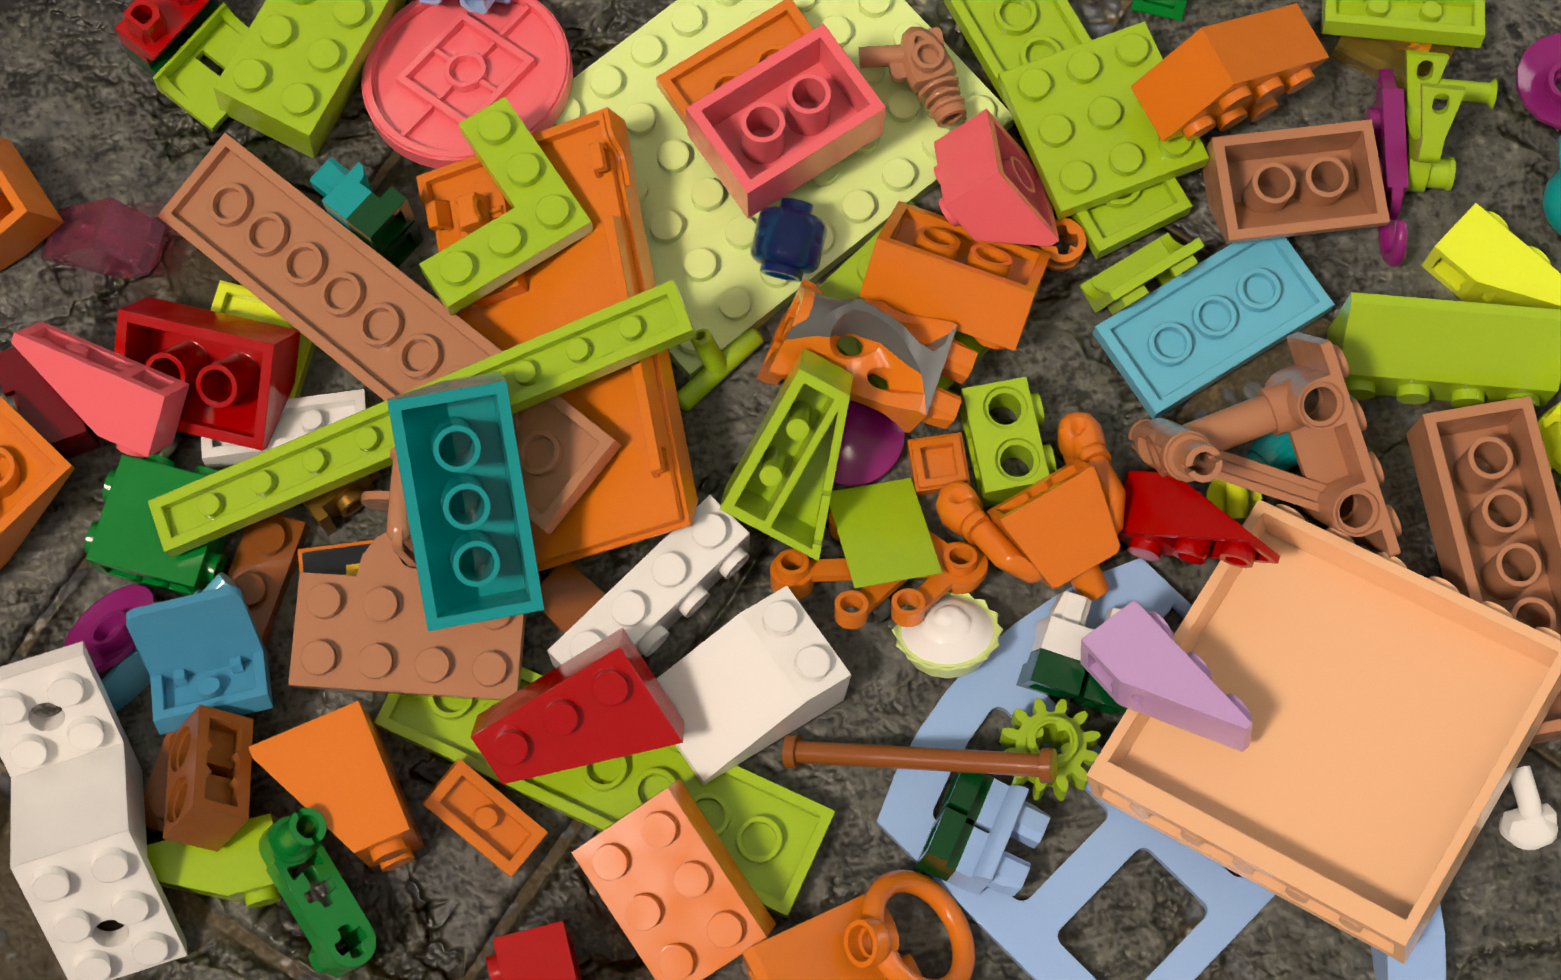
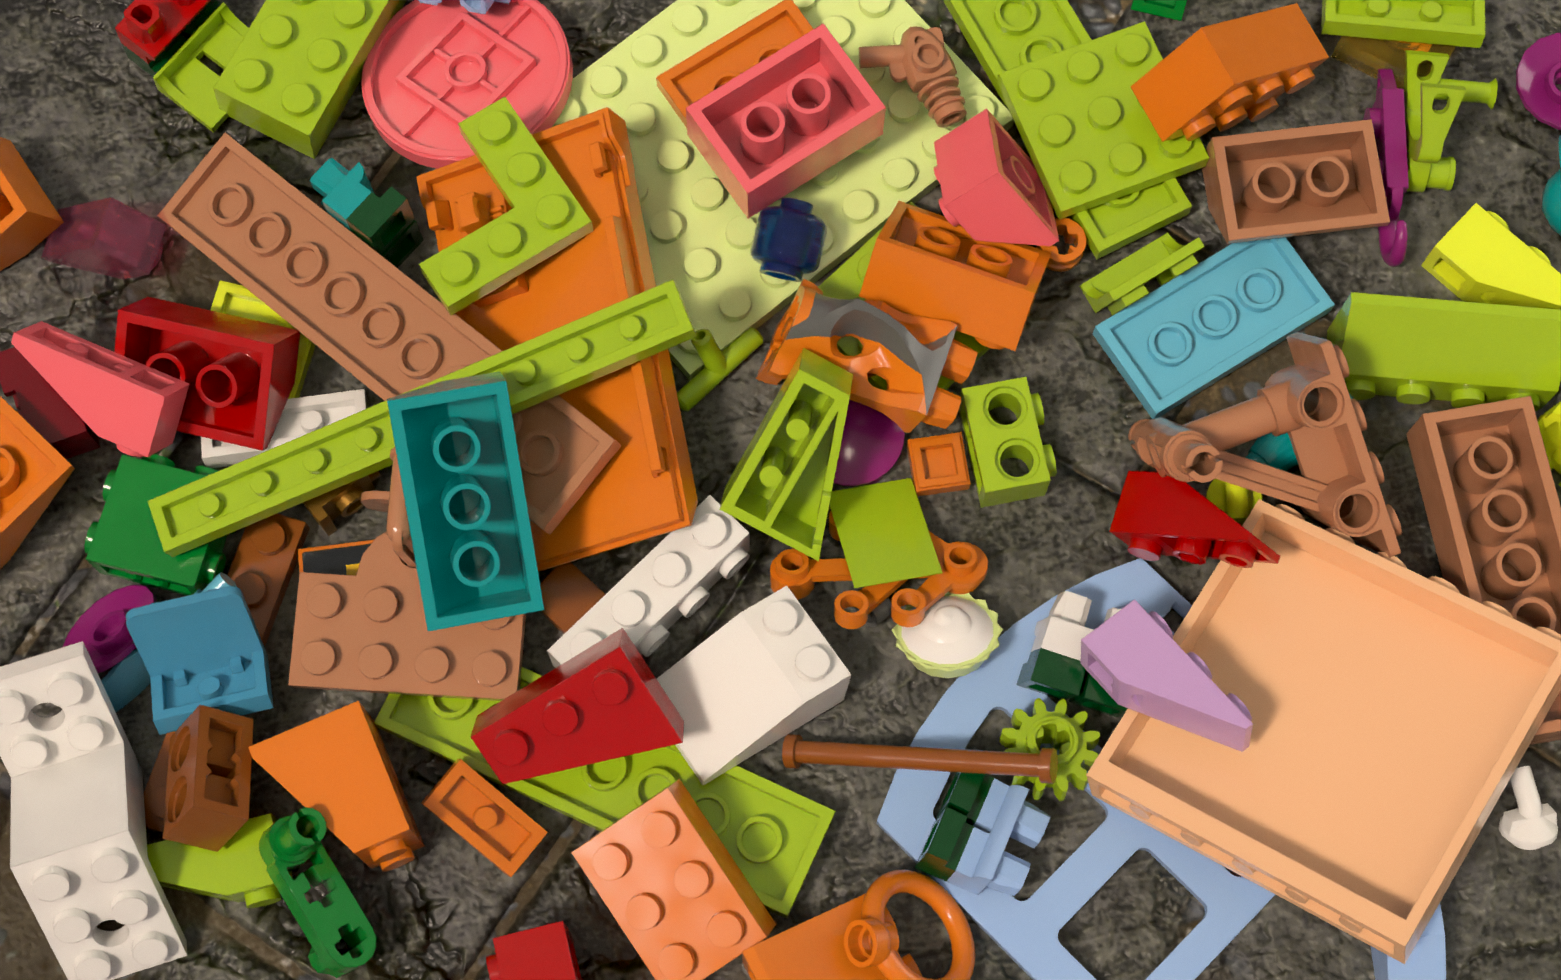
(1055, 526): orange torso -> none

